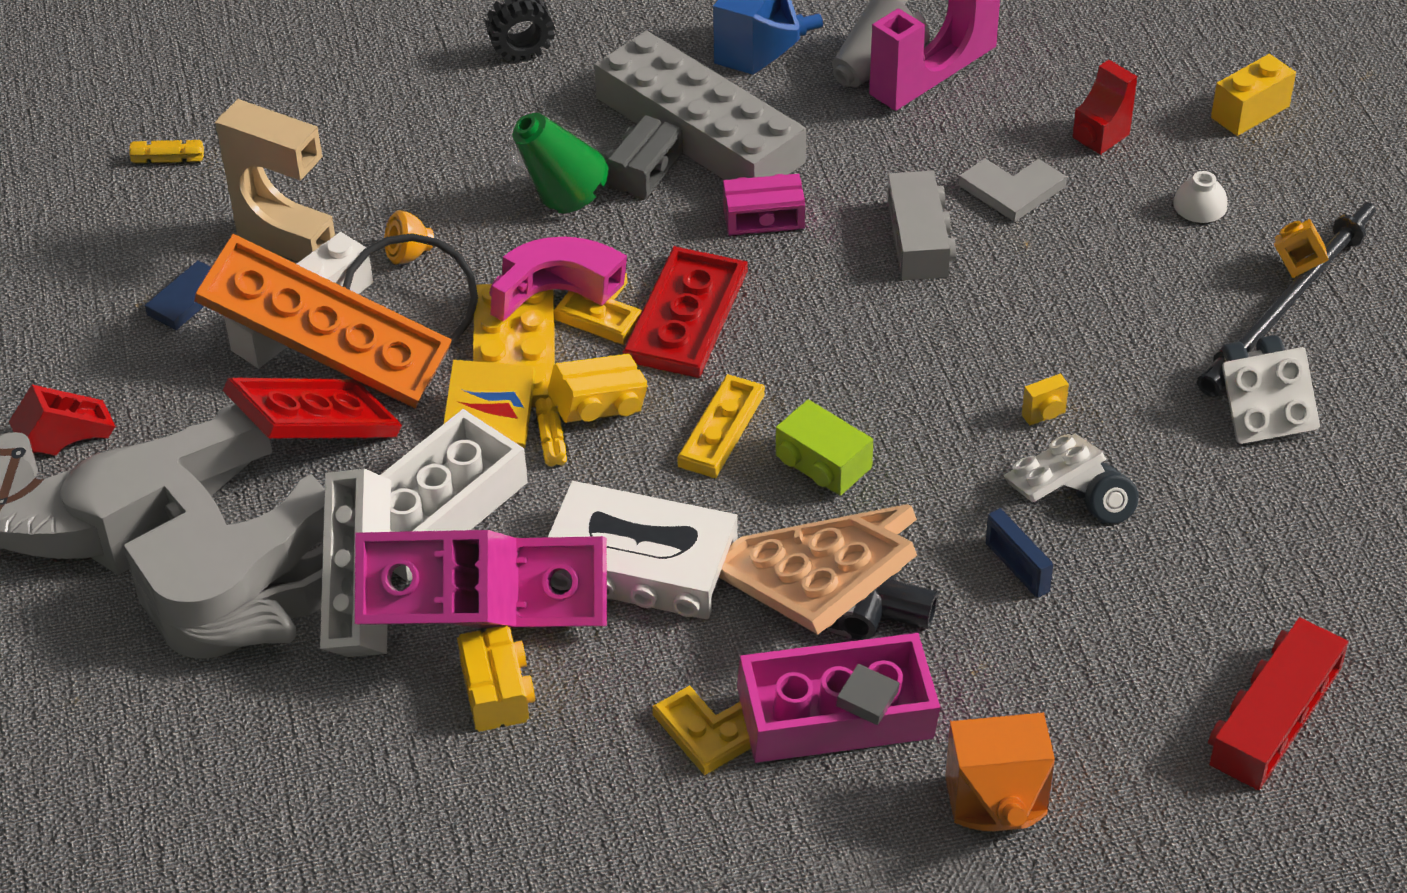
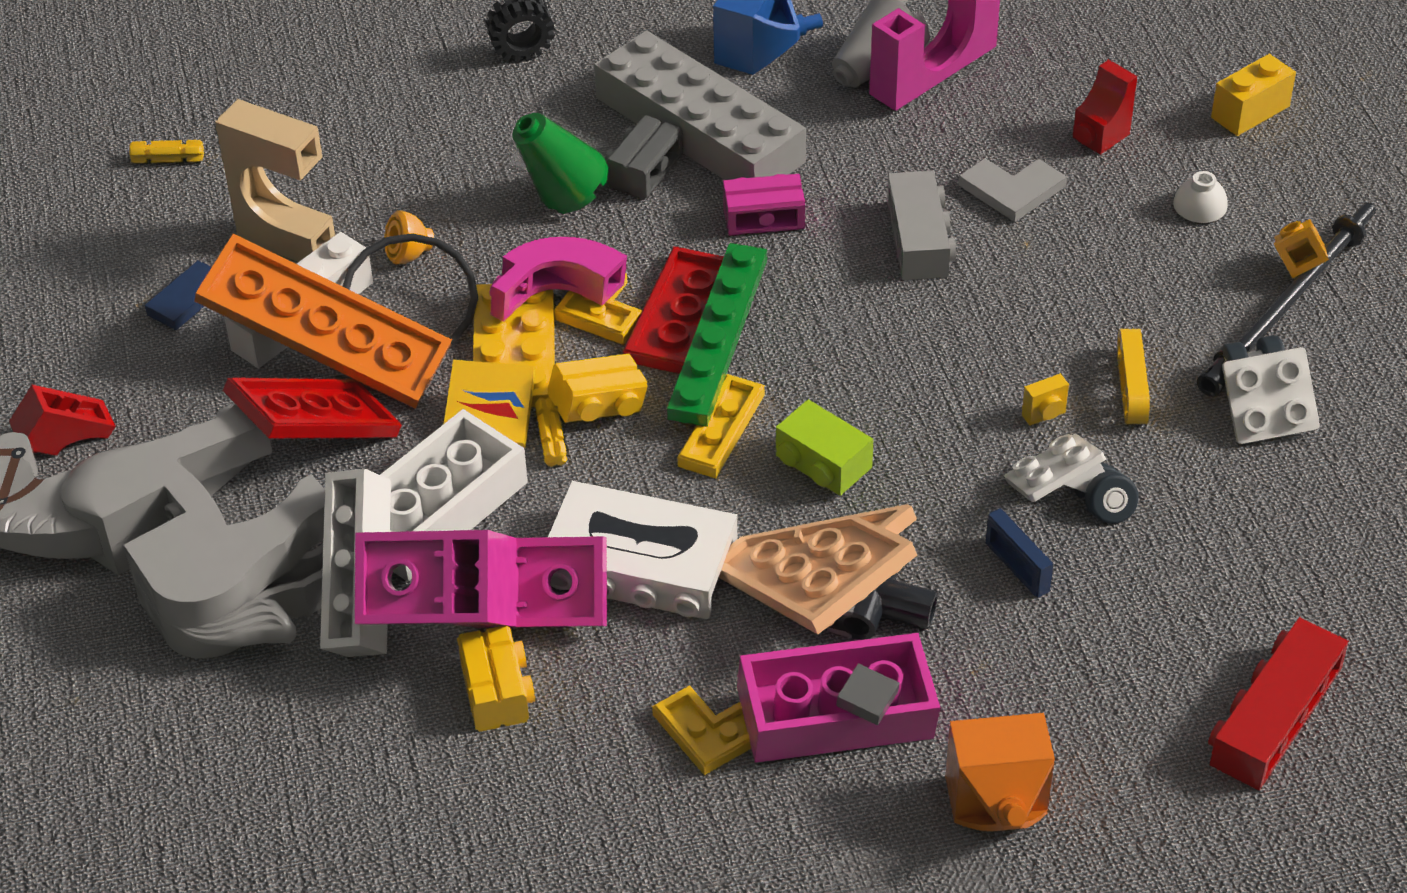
(717, 335): none -> green plate
(1133, 376): none -> yellow beam

